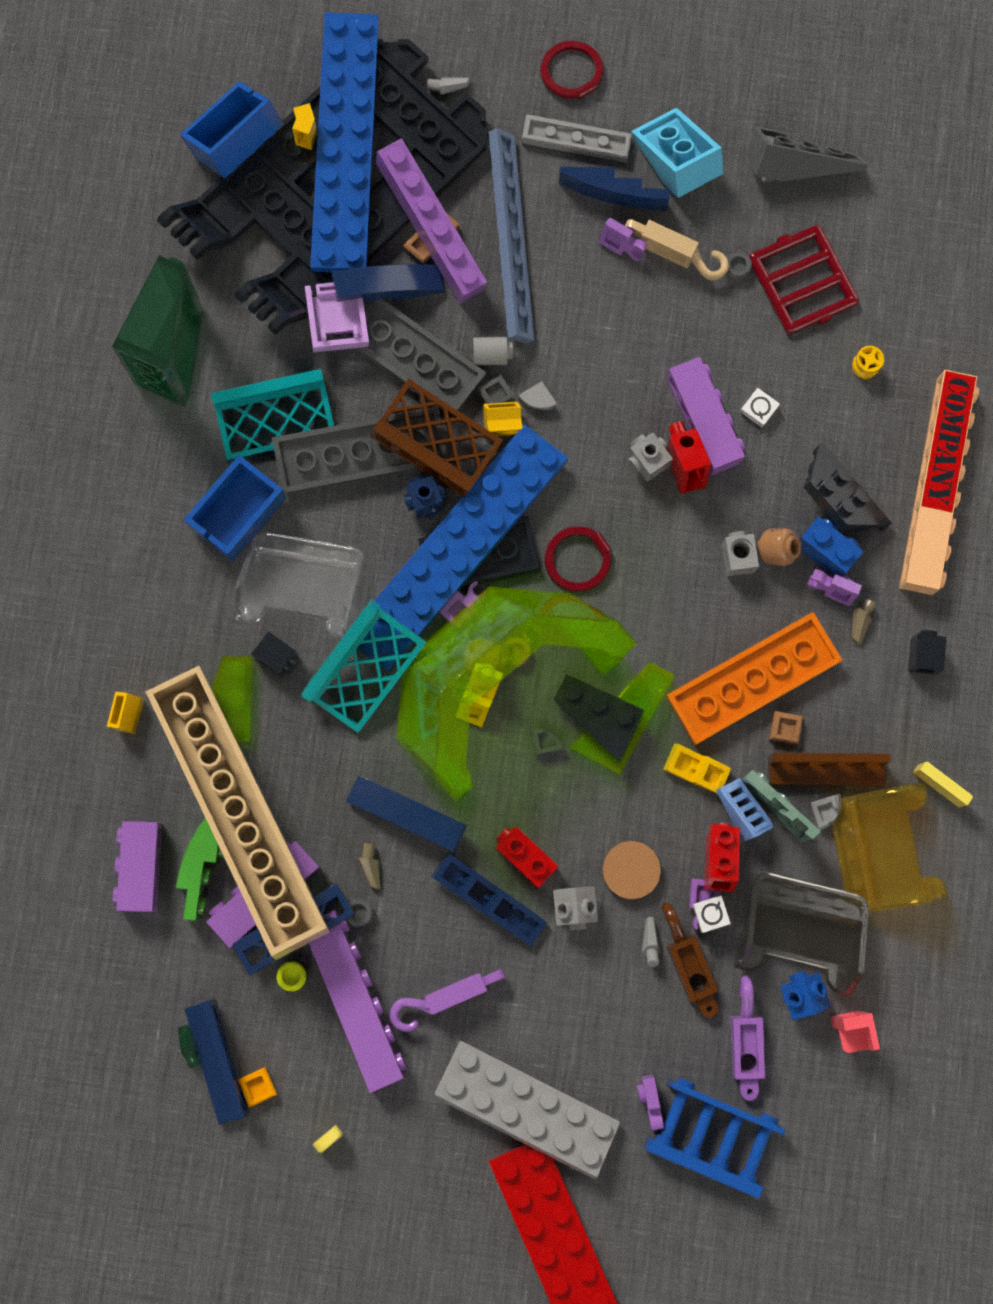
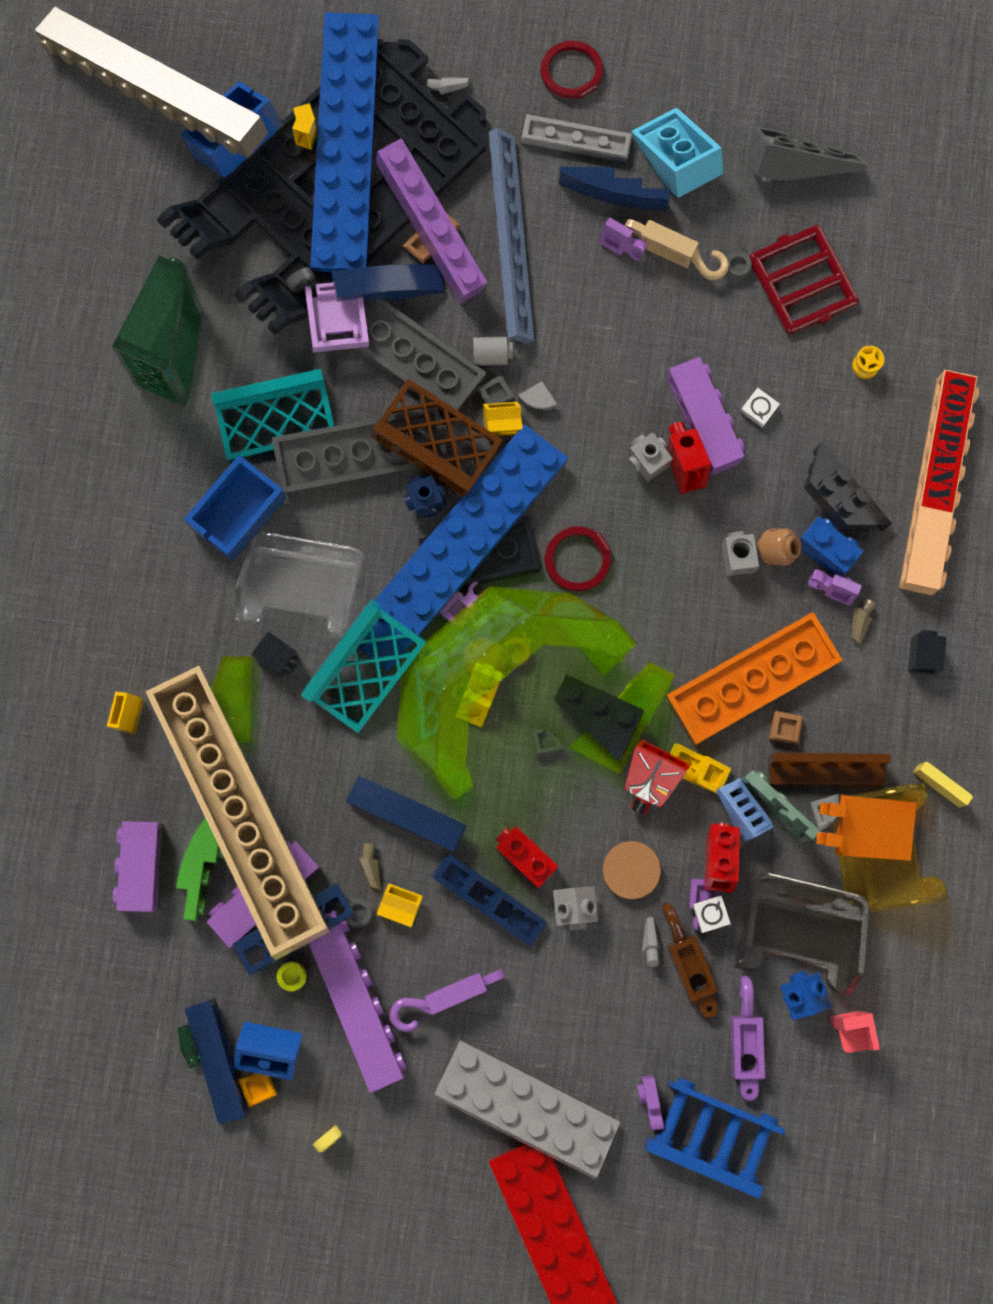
(152, 83): none -> brick
(267, 1050): none -> blue brick
(300, 279): none -> dark grey tile
(399, 905): none -> yellow piece
(653, 776): none -> torso
(870, 827): none -> orange tile

